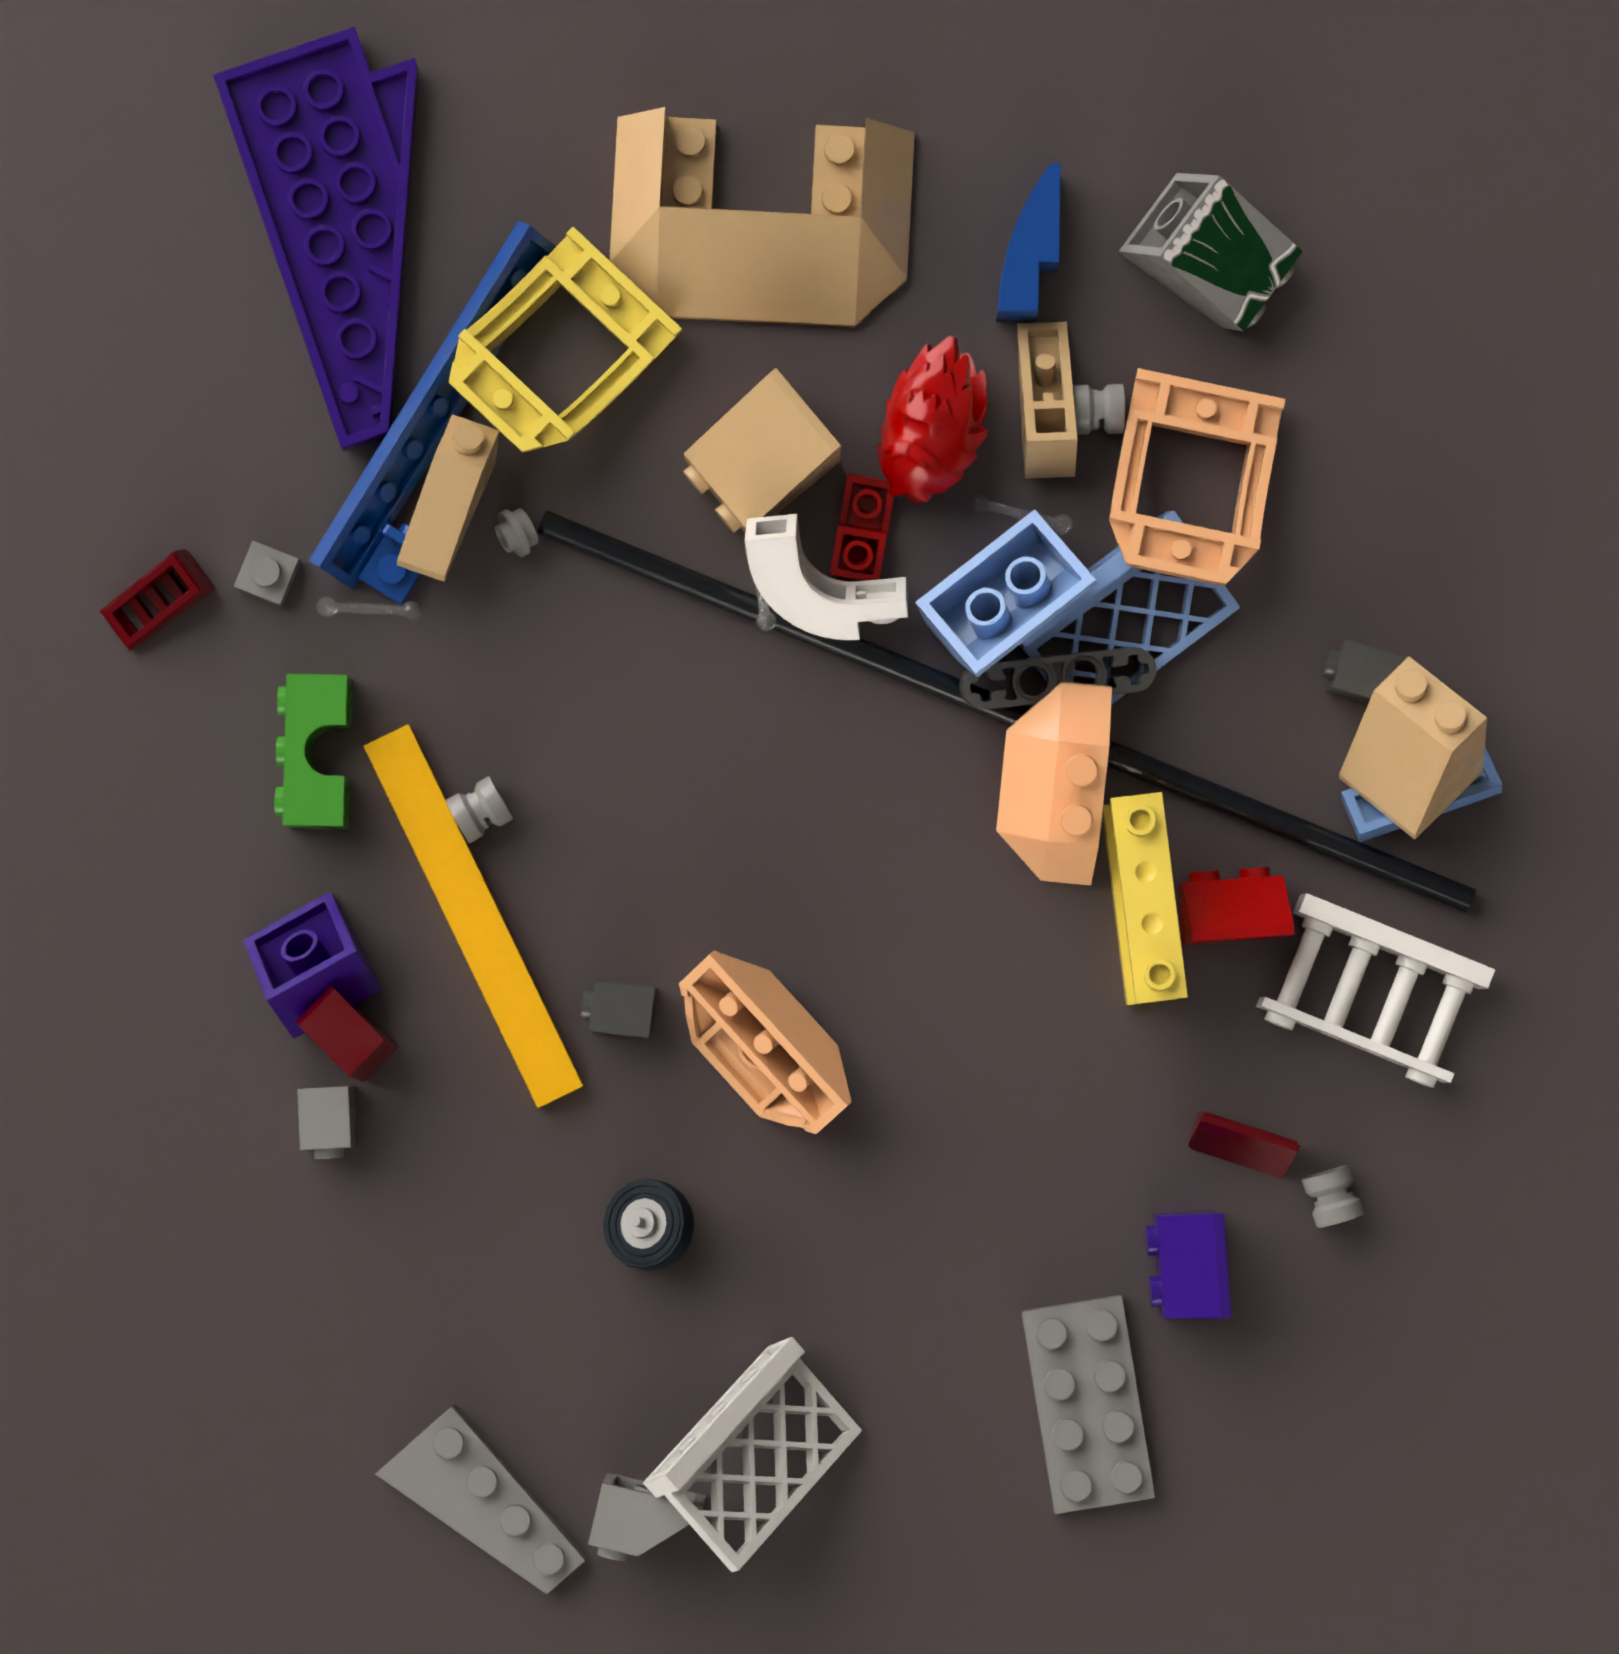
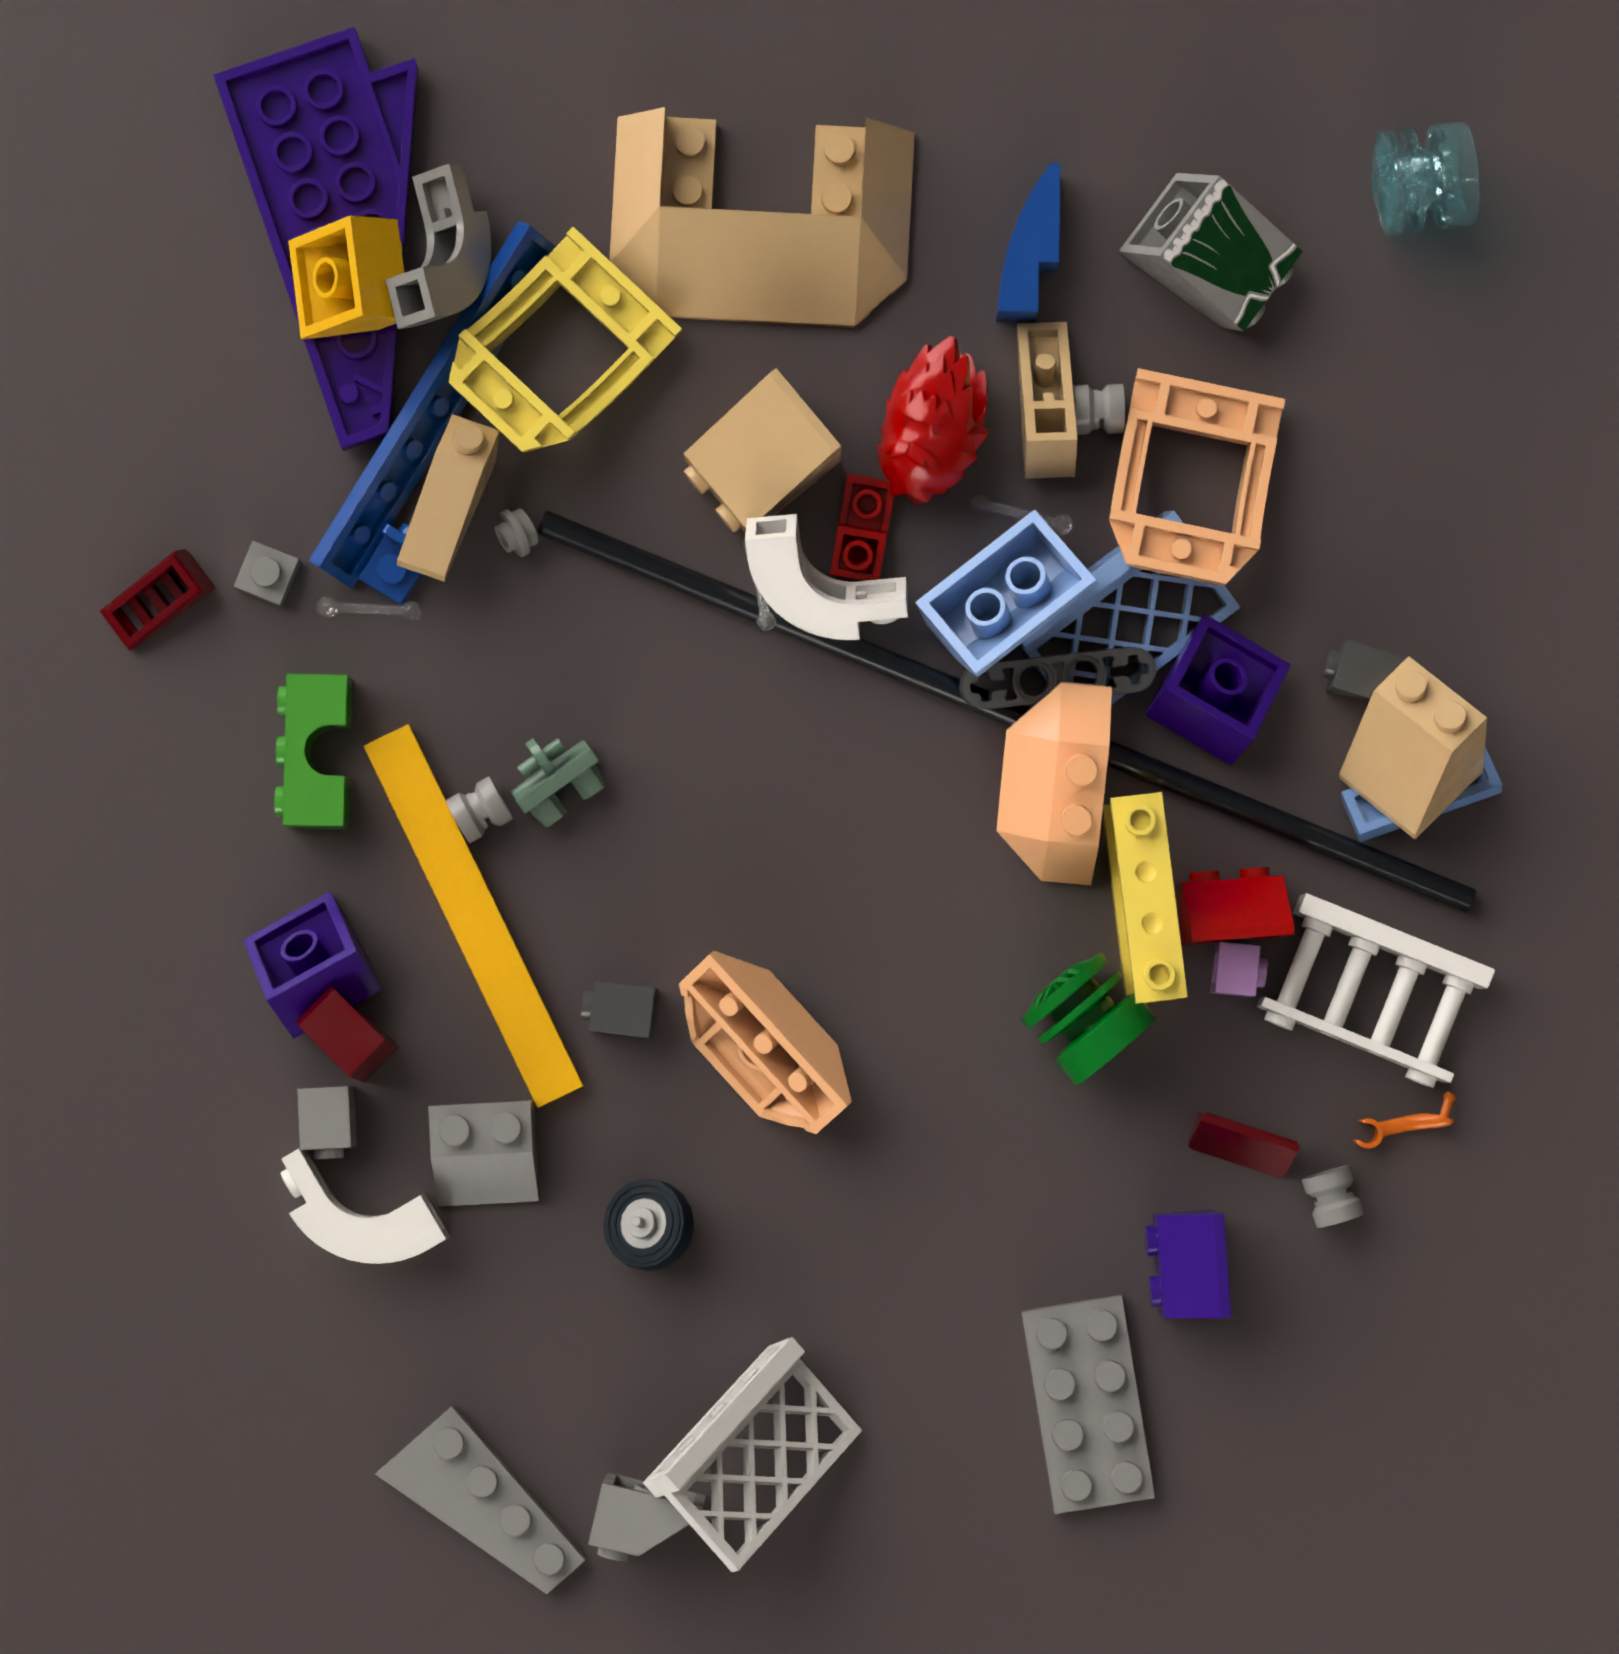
(343, 275): none -> yellow slope
(353, 1235): none -> white arch
(455, 252): none -> light grey arch
(484, 1153): none -> light grey slope
(539, 790): none -> sand green hips
(1087, 1018): none -> green wheel
(1218, 690): none -> dark purple slope
(1237, 969): none -> lavender plate
(1408, 1123): none -> orange piece
(1435, 177): none -> clear light blue wheel

